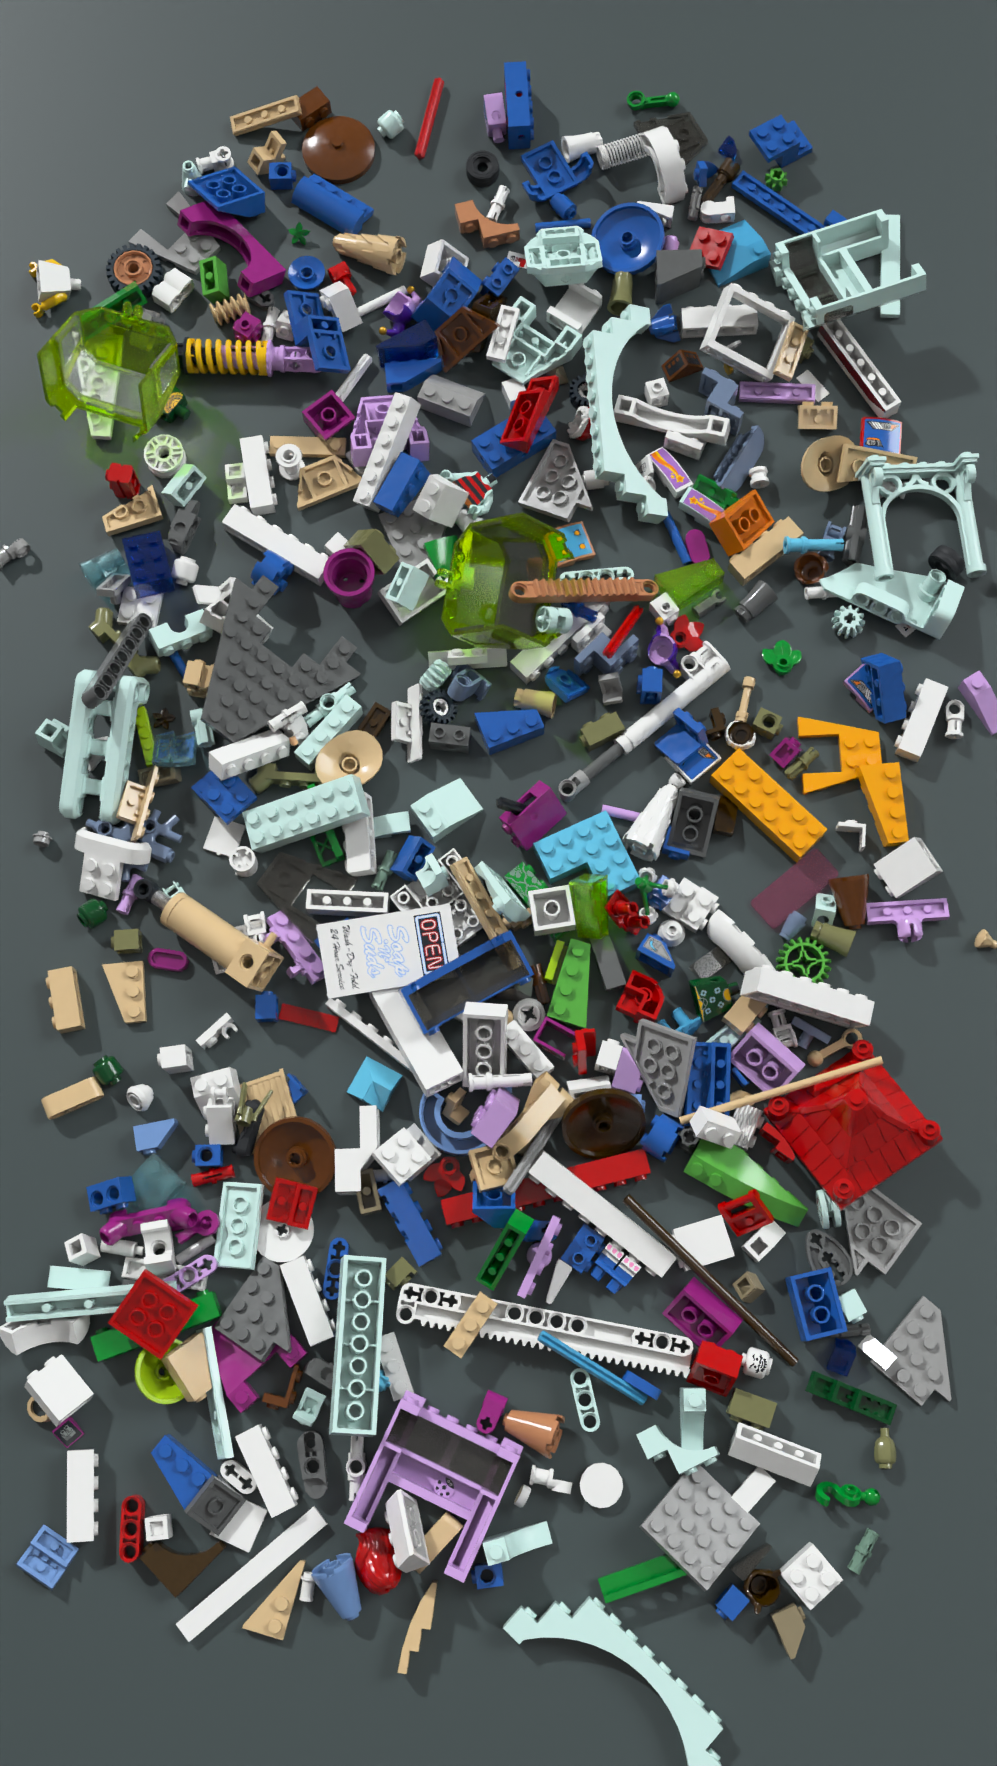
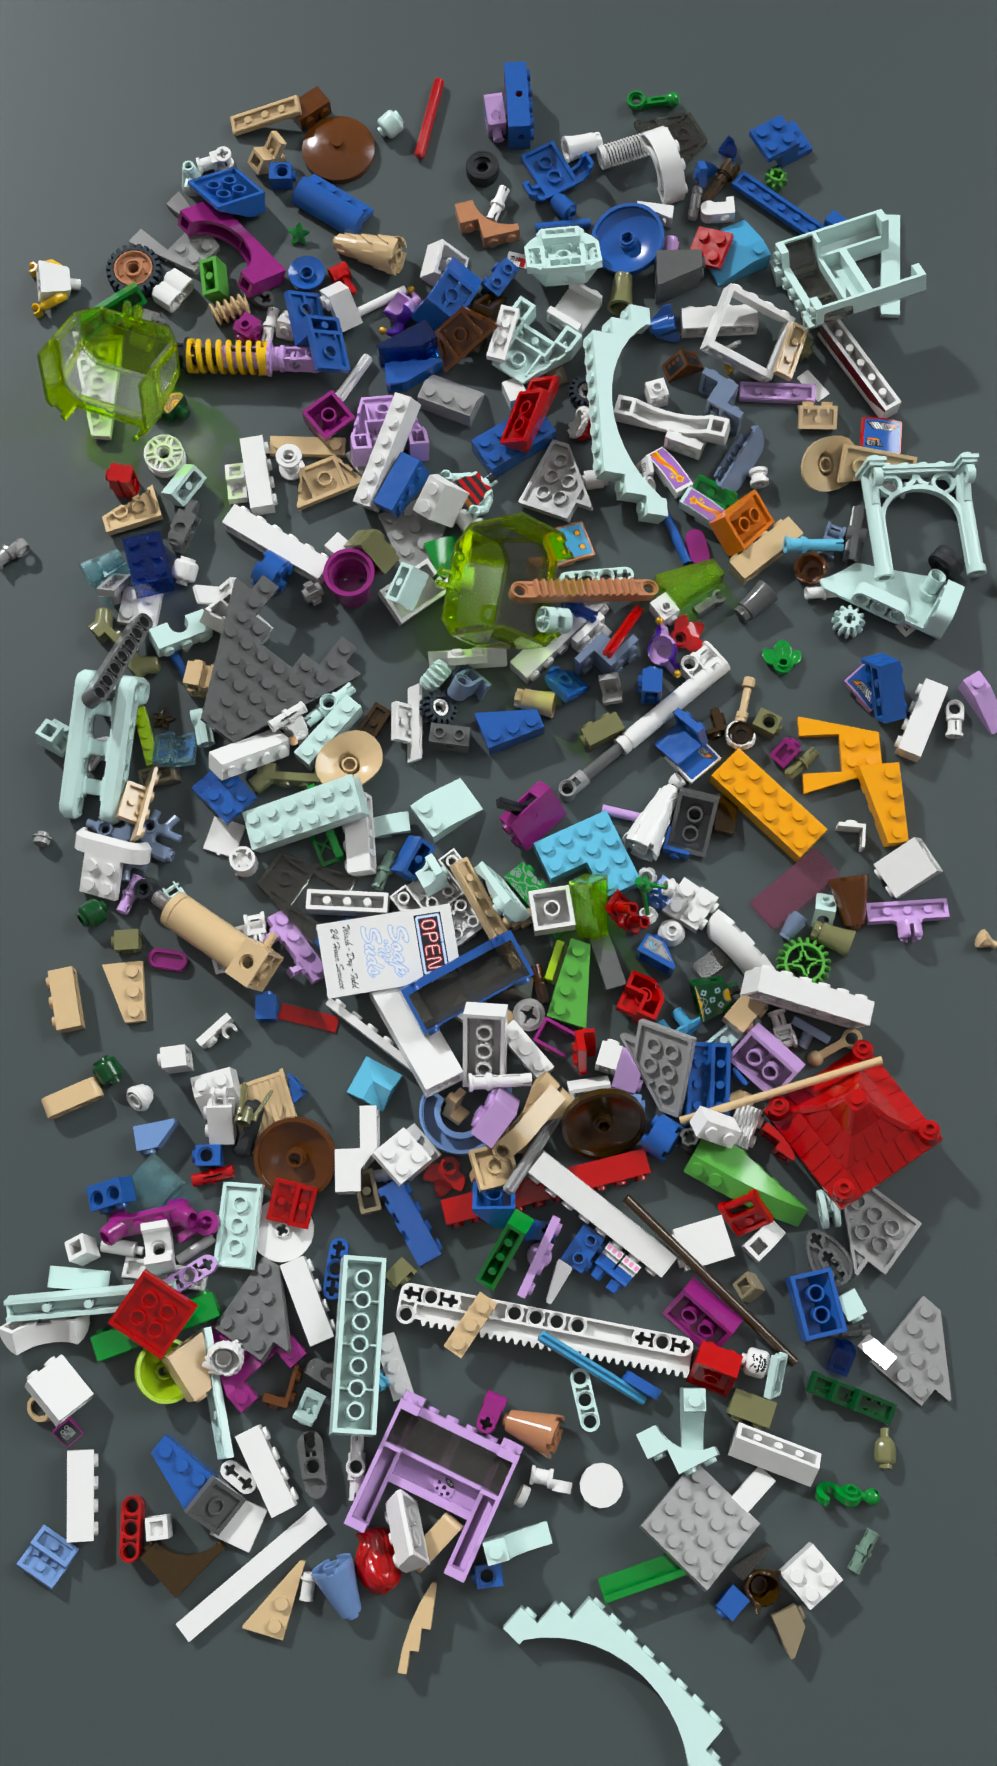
(224, 1358): none -> white hair
(312, 592): none -> light grey gear
(775, 1375): none -> light aqua tile

